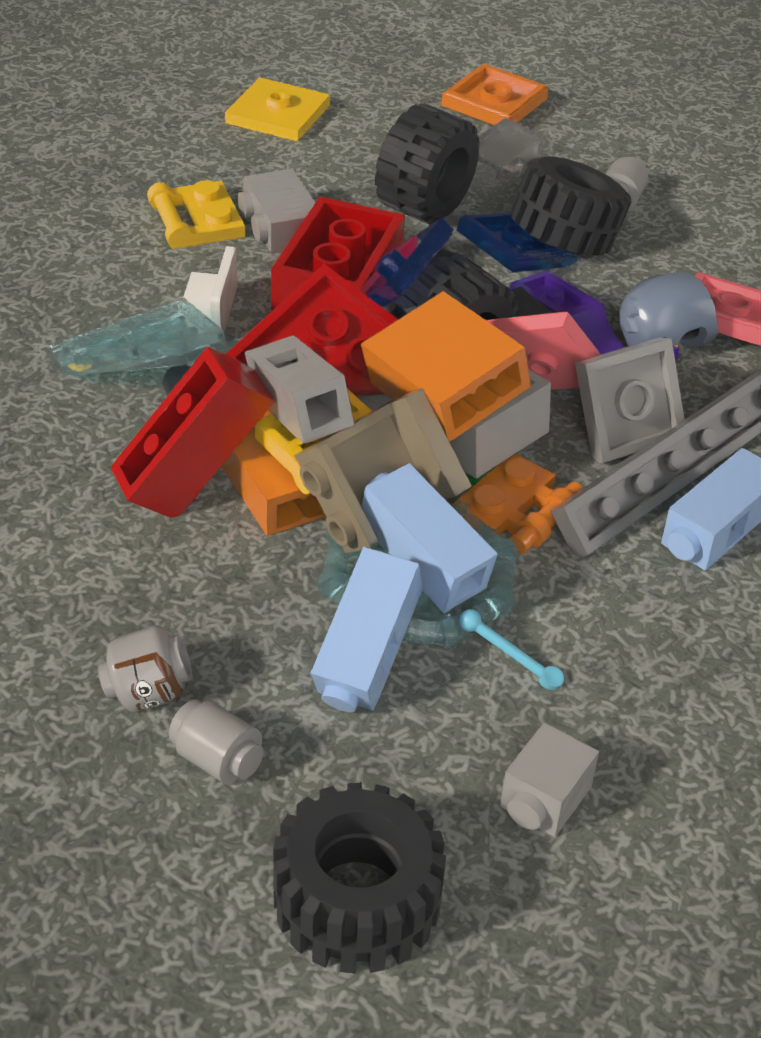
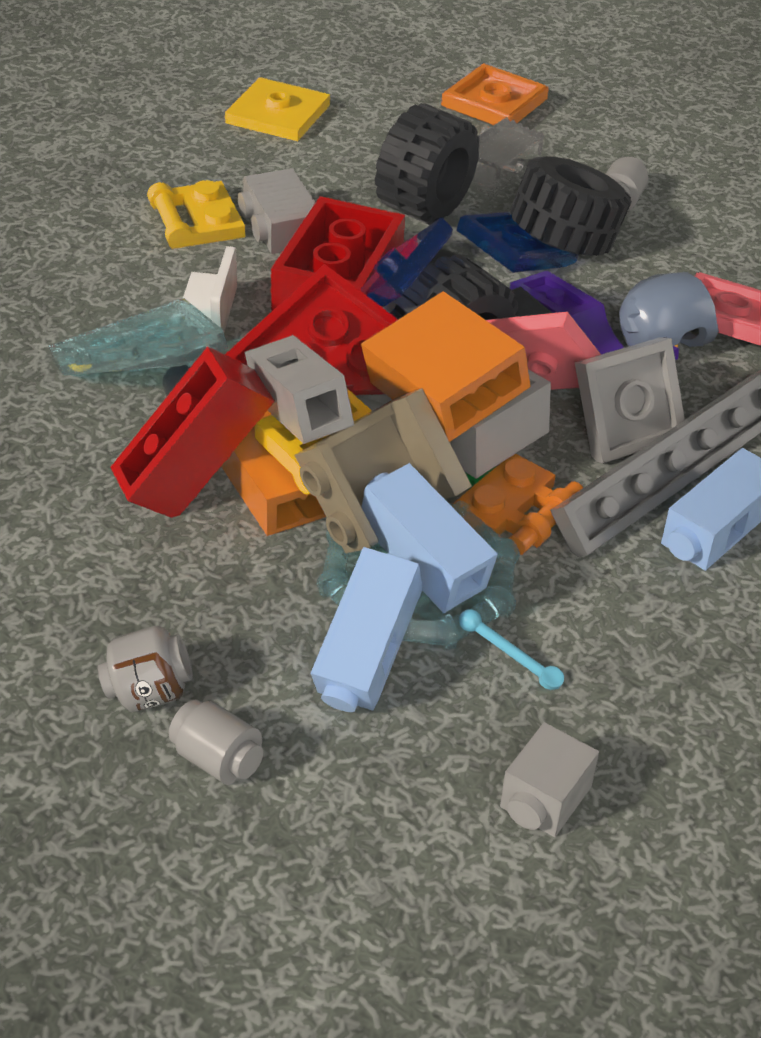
(347, 919): black tyre -> none

